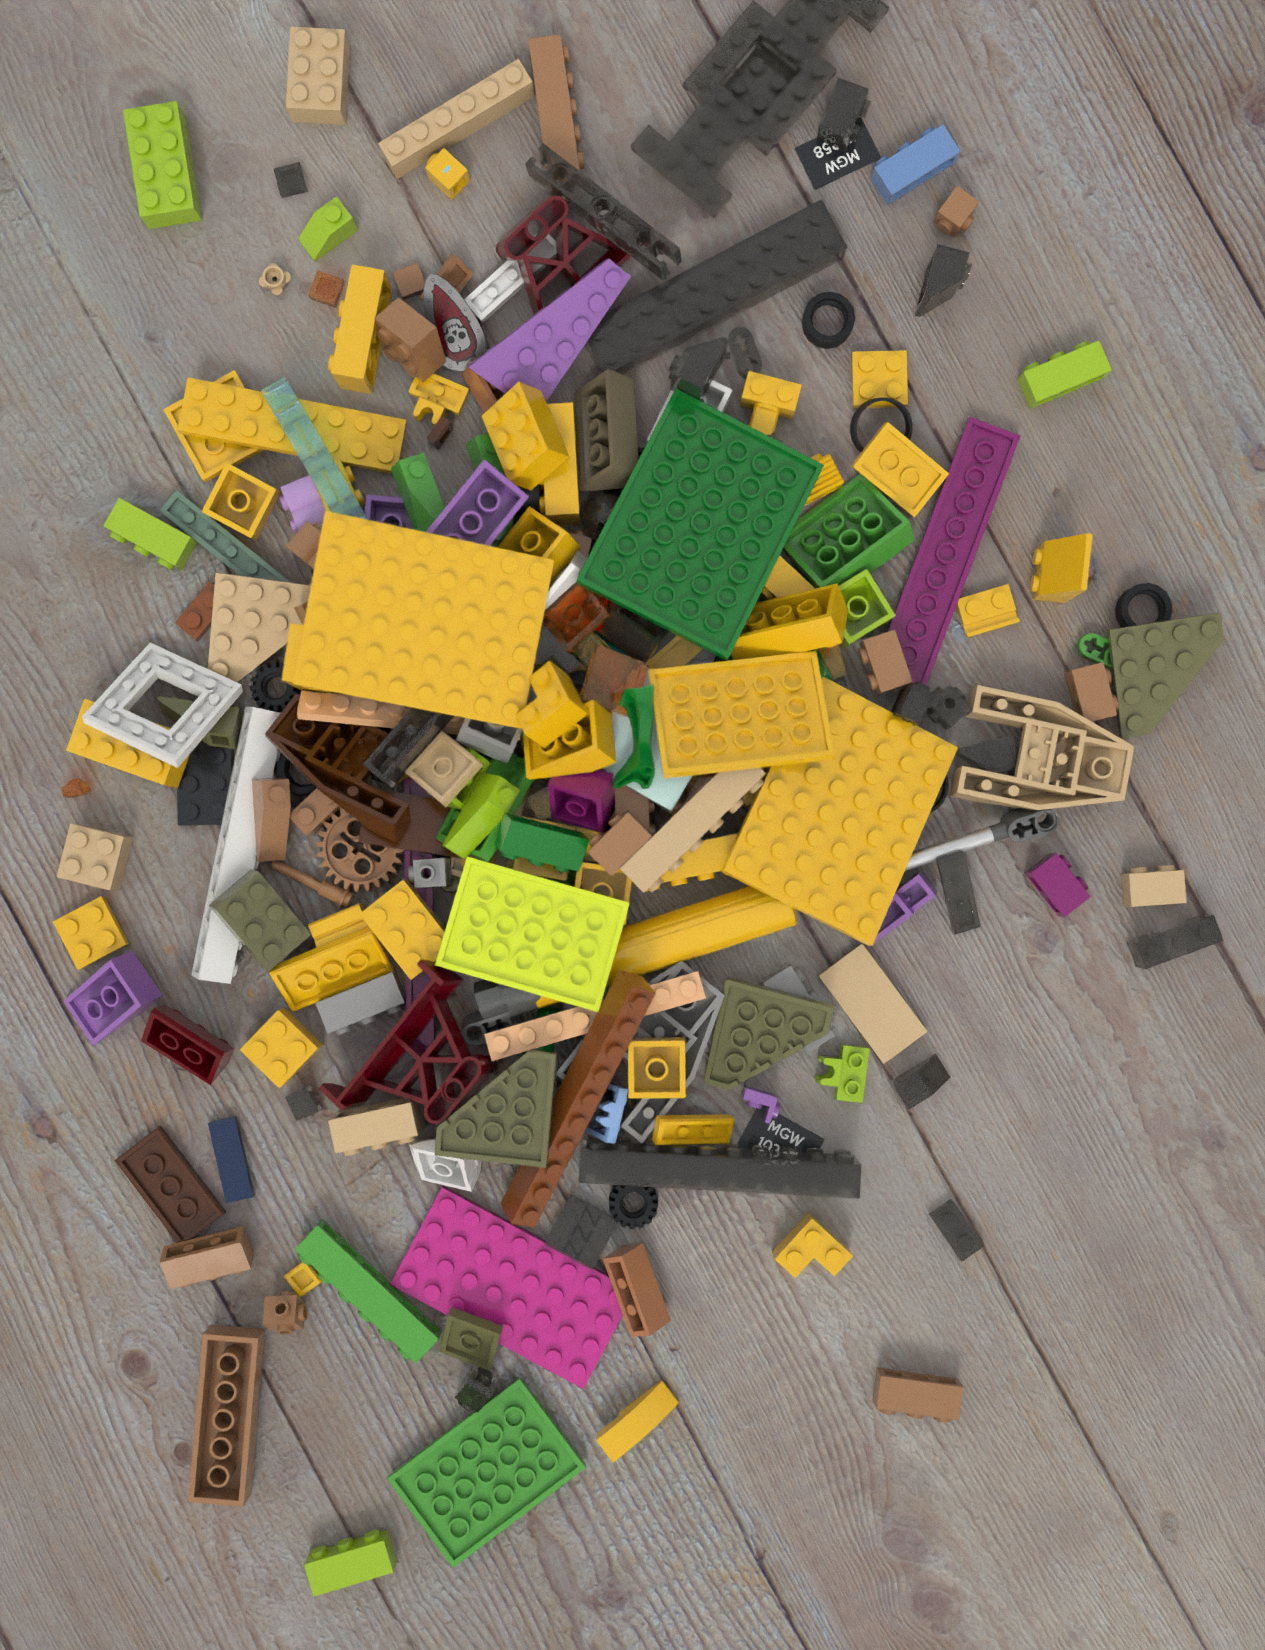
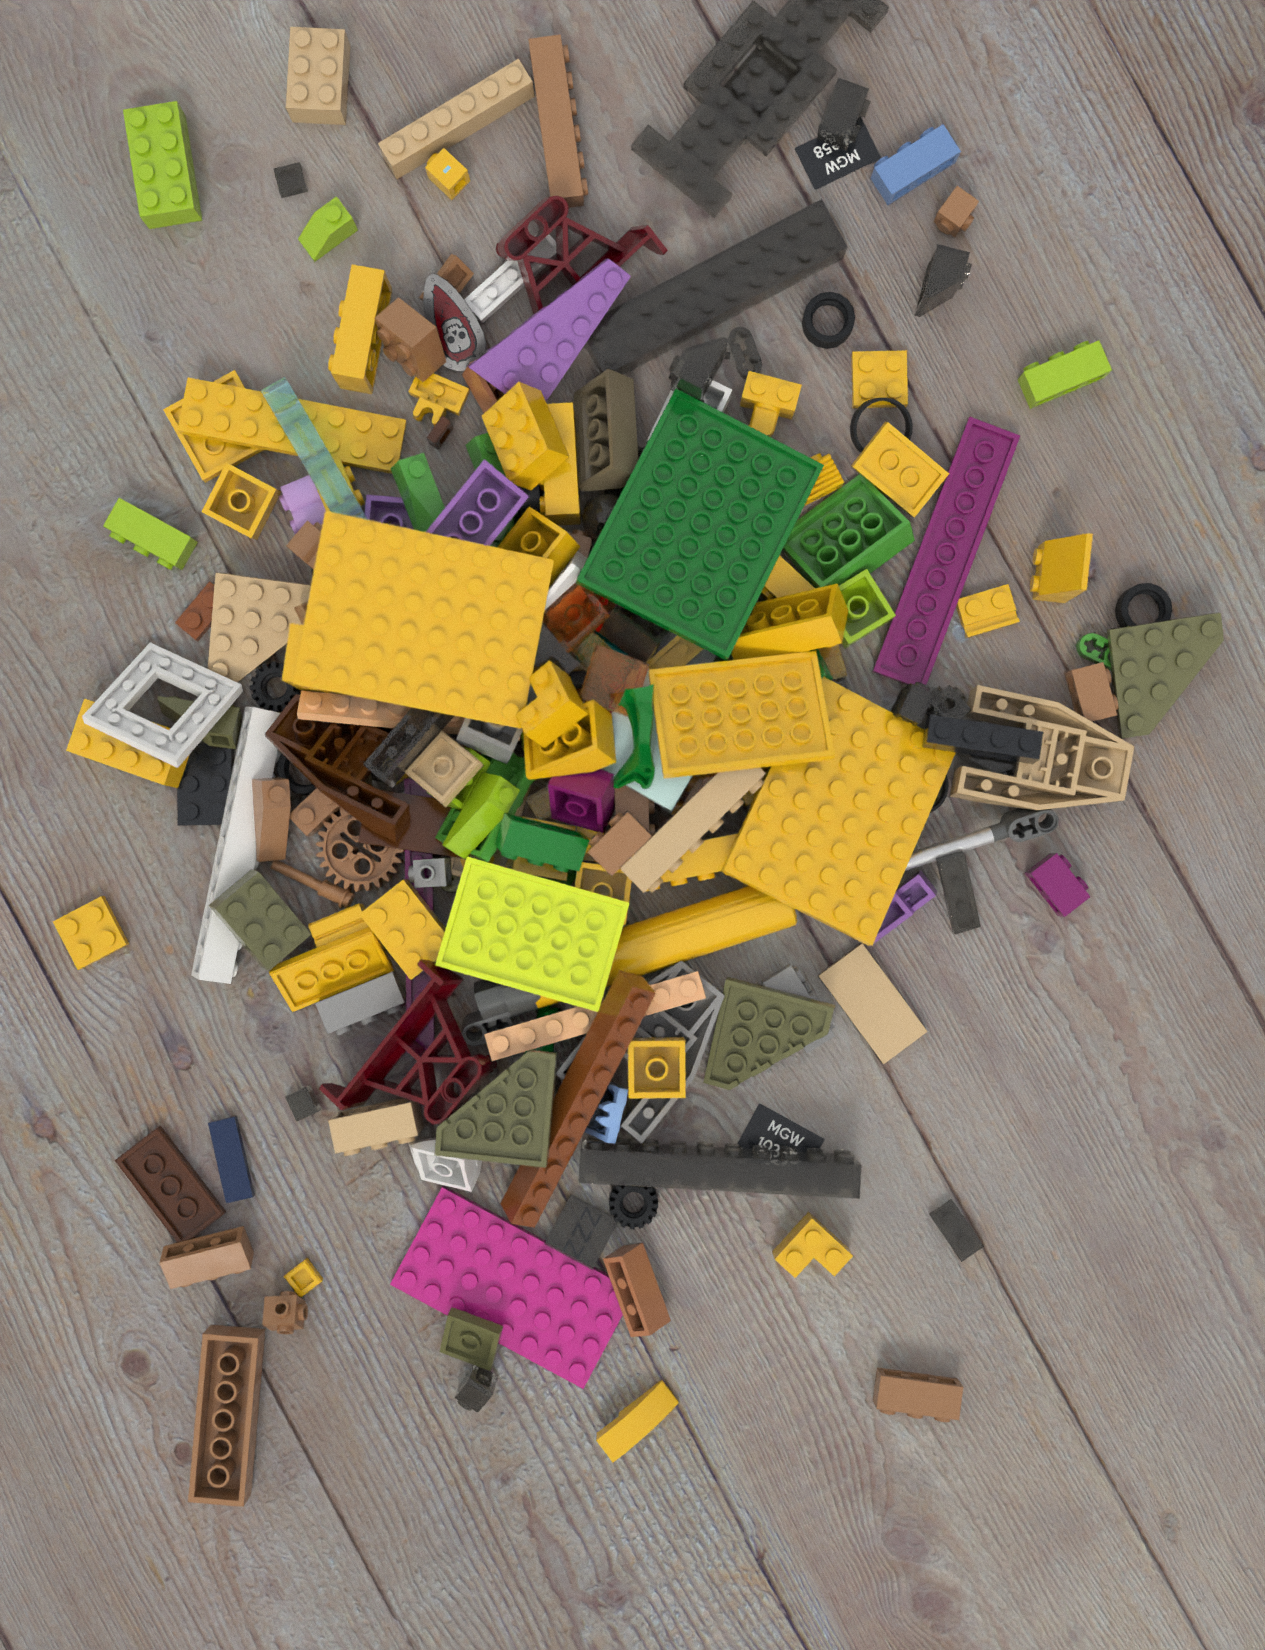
(76, 788): clear orange tile -> none
(95, 857): tan brick -> none
(112, 997): medium lavender slope -> none
(186, 1043): dark red slope -> none
(217, 539): sand green plate -> none
(269, 273): tan plate -> none
(281, 1047): yellow brick -> none
(326, 289): clear orange plate -> none
(350, 1562): lime brick -> none
(368, 1291): bright green brick -> none
(409, 281): medium nougat tile -> none
(486, 1471): bright green plate -> none
(618, 224): clear smoke piece -> none
(693, 1129): yellow tile -> none
(757, 1098): medium lavender bracket -> none
(846, 1072): lime plate -> none
(884, 662): medium nougat brick -> none
(920, 1081): clear smoke slope -> none
(982, 739): none -> black brick
(1153, 887): tan brick -> none
(1173, 943): clear smoke arch -> none

